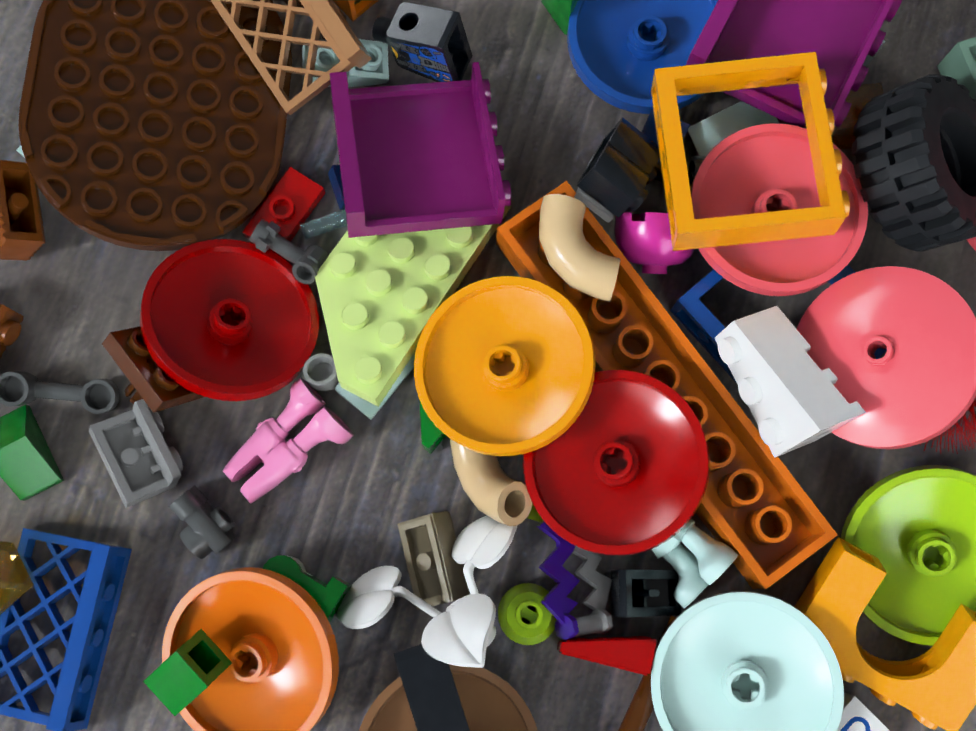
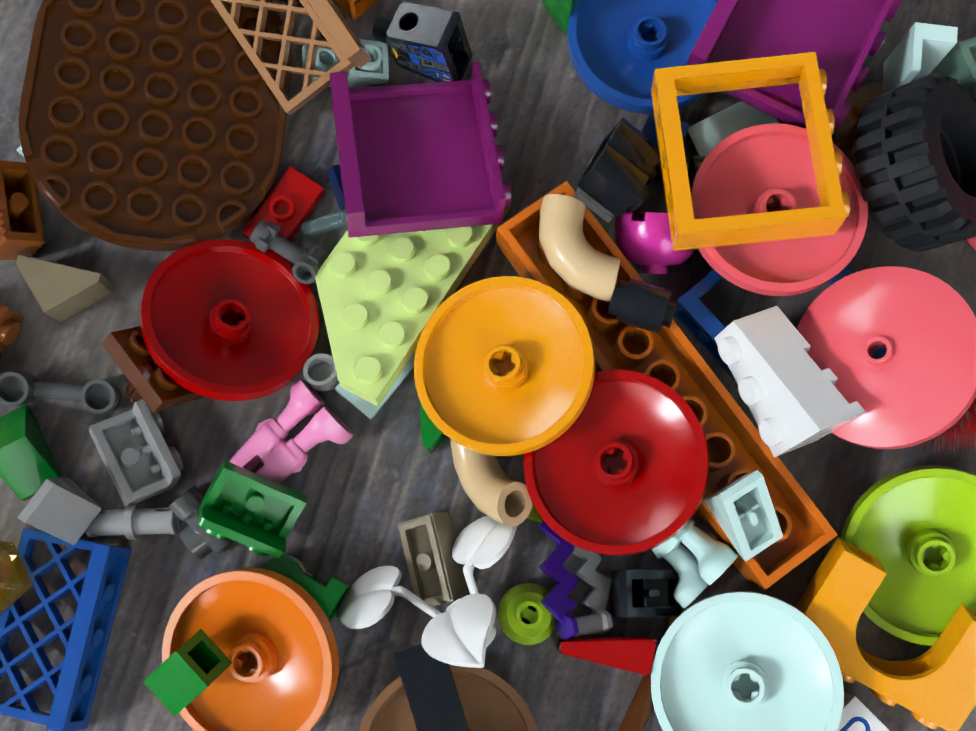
(60, 509): none -> light grey slope
(62, 288): none -> dark tan slope
(134, 522): none -> light grey pin
(250, 510): none -> green bracket
(642, 305): none -> black brick
(746, 514): none -> light aqua slope
(917, 54): none -> light aqua panel

